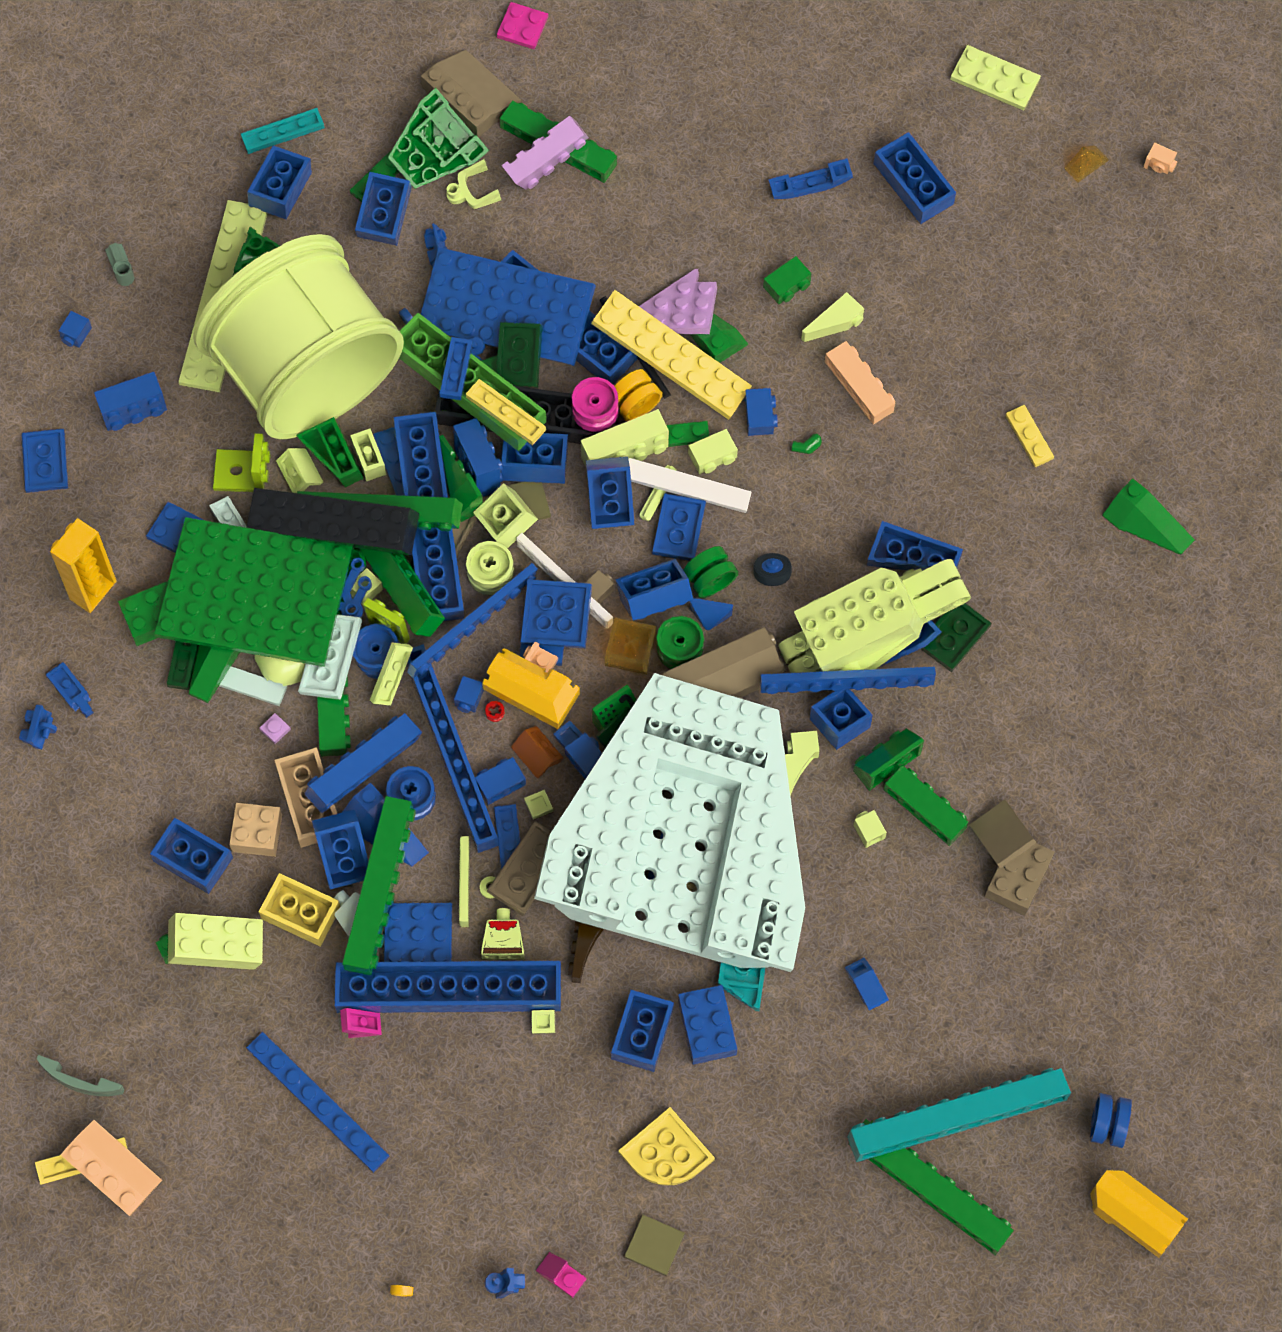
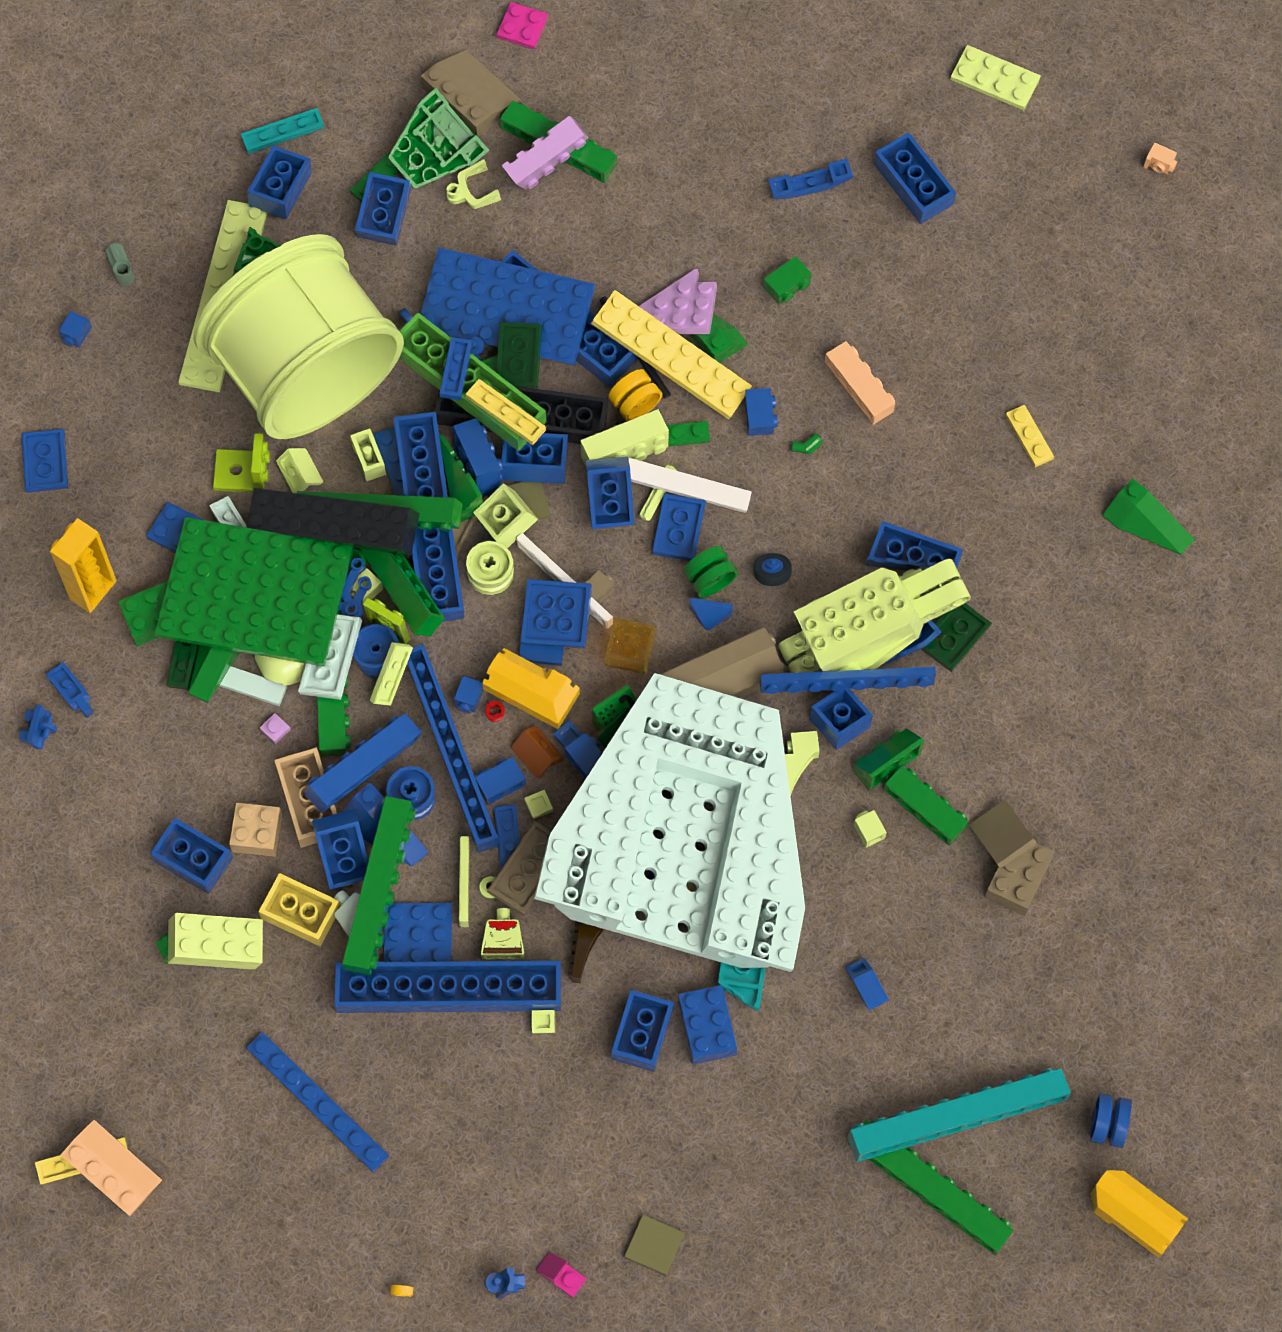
(104, 1087): sand green slope -> none
(131, 401): blue brick -> none
(332, 450): green wedge -> none
(360, 1023): dark pink slope -> none
(434, 238): blue hinge -> none
(468, 625): blue plate -> none
(540, 657): light nougat bracket -> none
(595, 404): dark pink wheel -> none
(654, 589): blue brick -> none
(666, 1151): light yellow plate -> none
(676, 631): green wheel -> none
(713, 452): yellowish green brick -> none
(837, 318): yellowish green slope -> none
(1086, 162): clear yellow slope -> none

